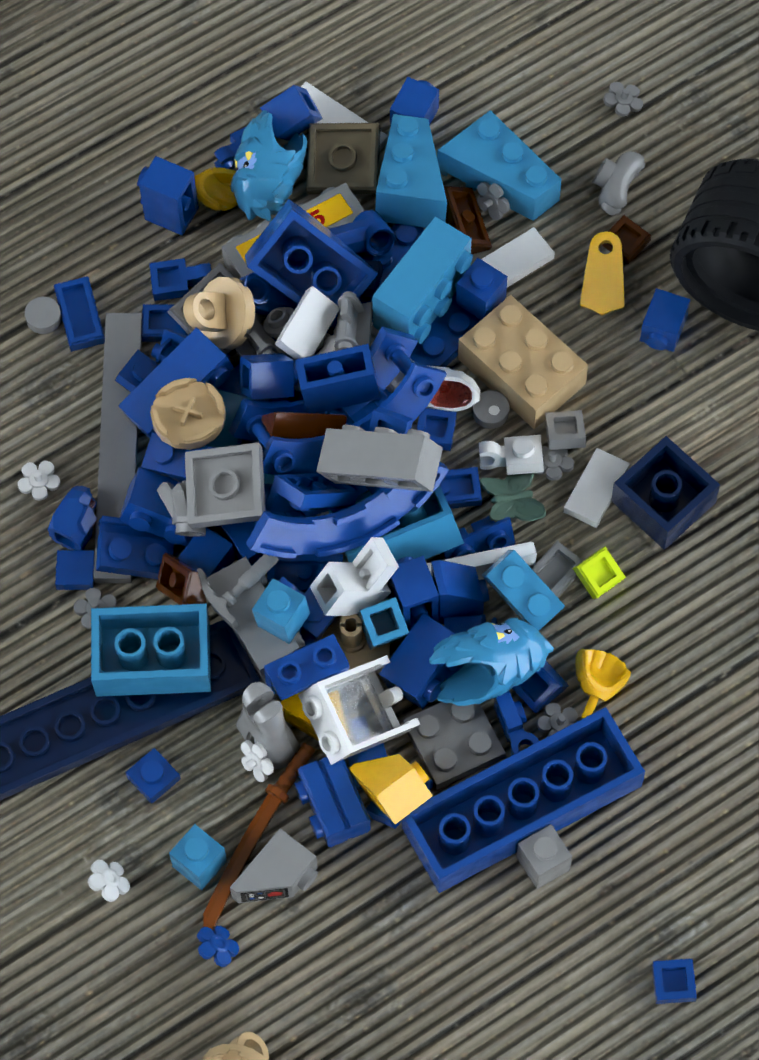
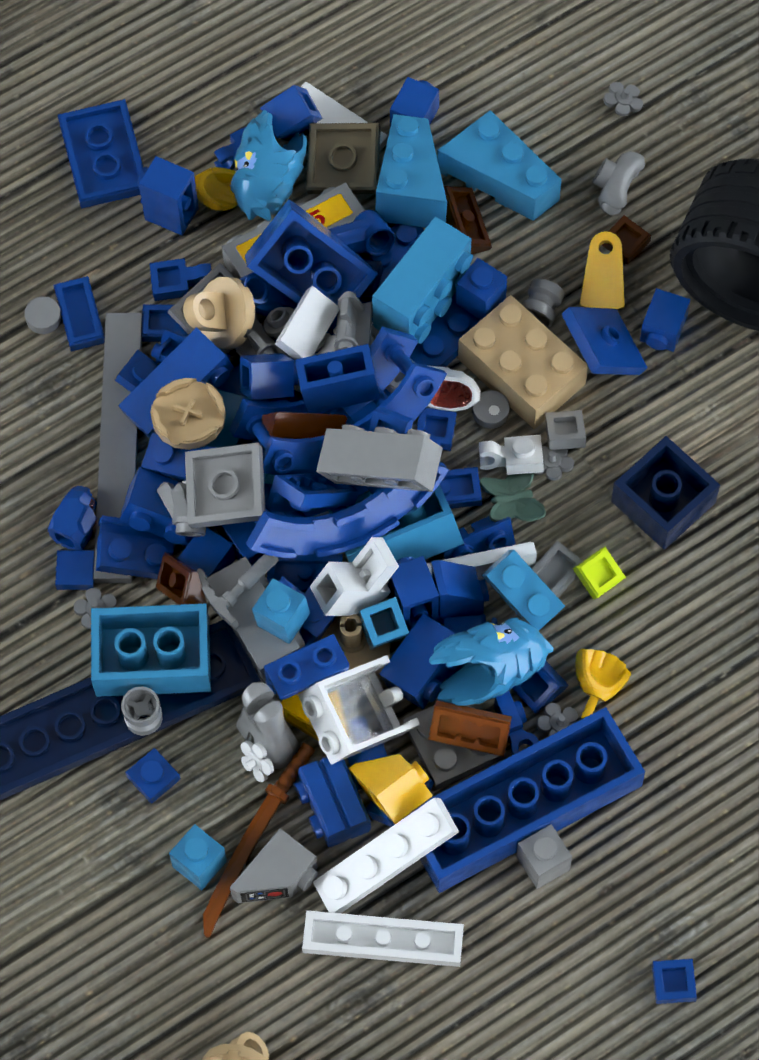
(38, 480): white plant -> none
(102, 152): none -> blue tile
(108, 880): white plant -> none
(140, 703): none -> light grey wheel
(216, 944): blue plant -> none
(383, 938): none -> white plate
(386, 856): none -> white plate
(470, 728): none -> dark orange plate
(492, 200): light grey plant -> none
(521, 256): white tile -> none
(543, 299): none -> light grey wheel
(595, 488): white tile -> none
(604, 341): none -> blue plate

